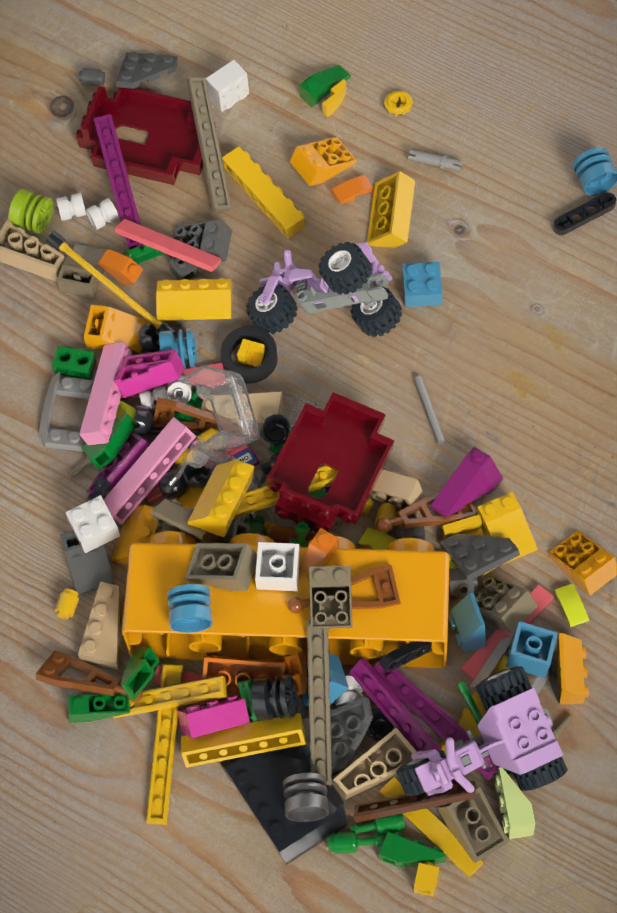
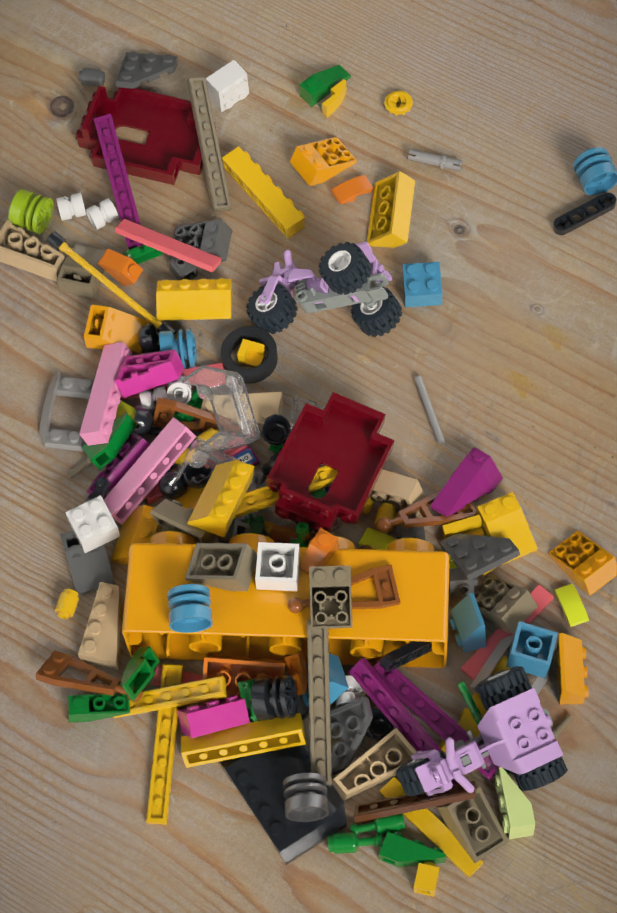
(73, 366): green brick -> none

